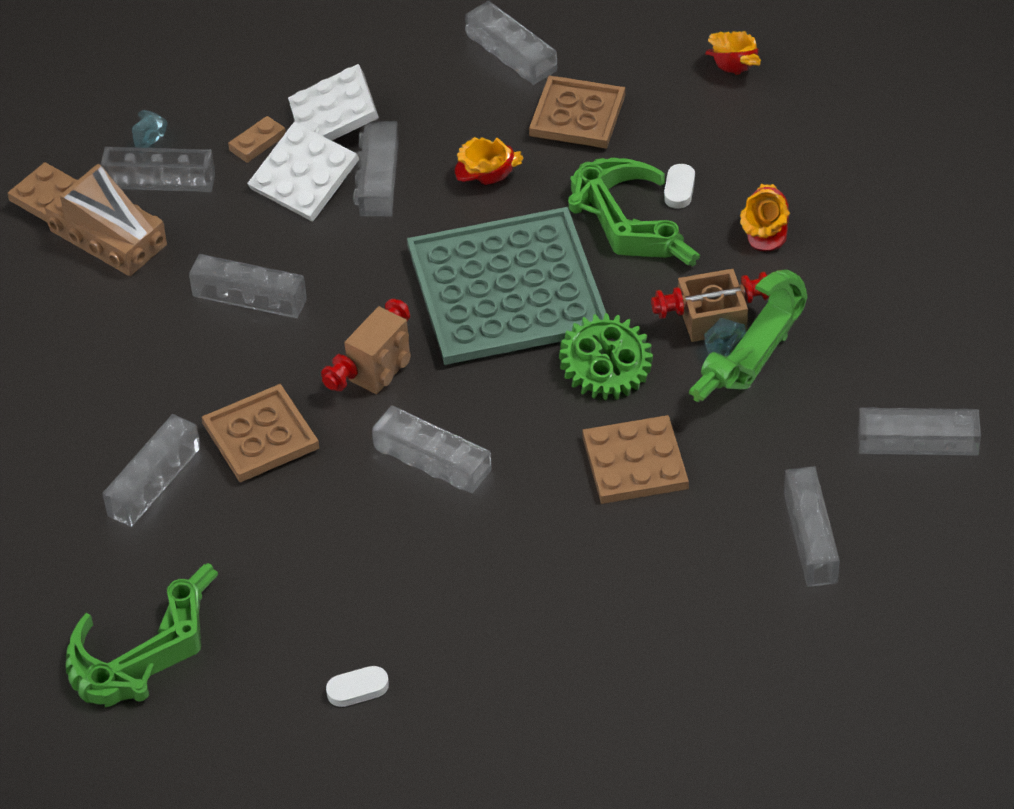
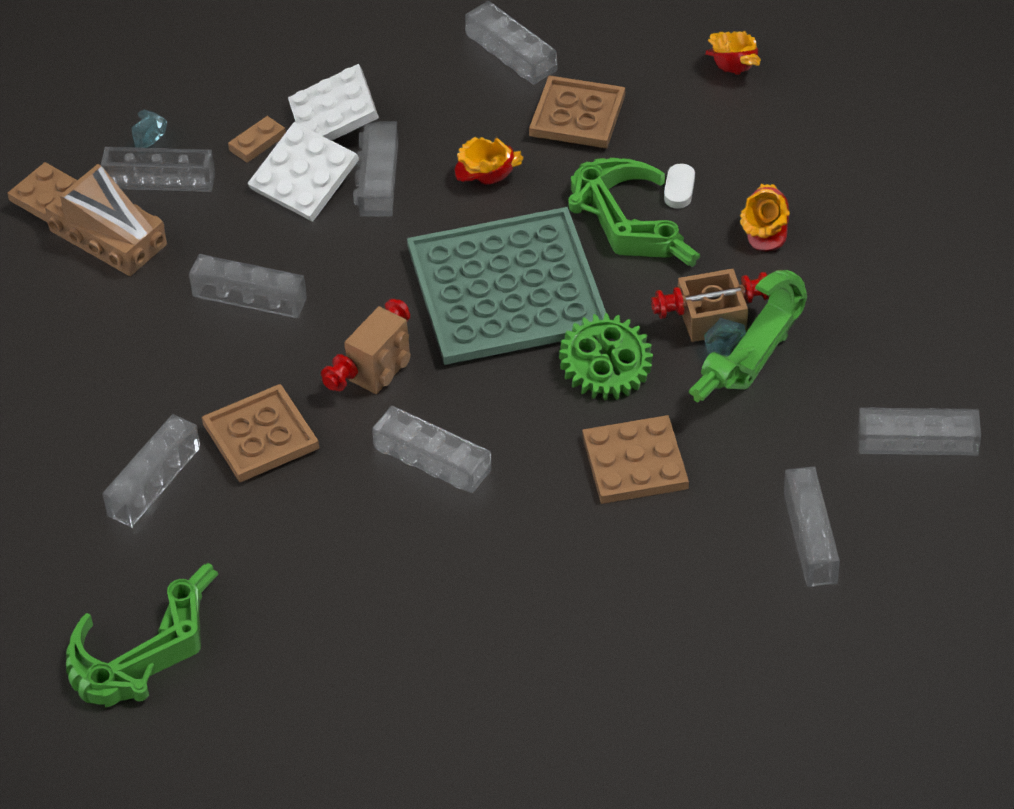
(357, 686): white tile -> none

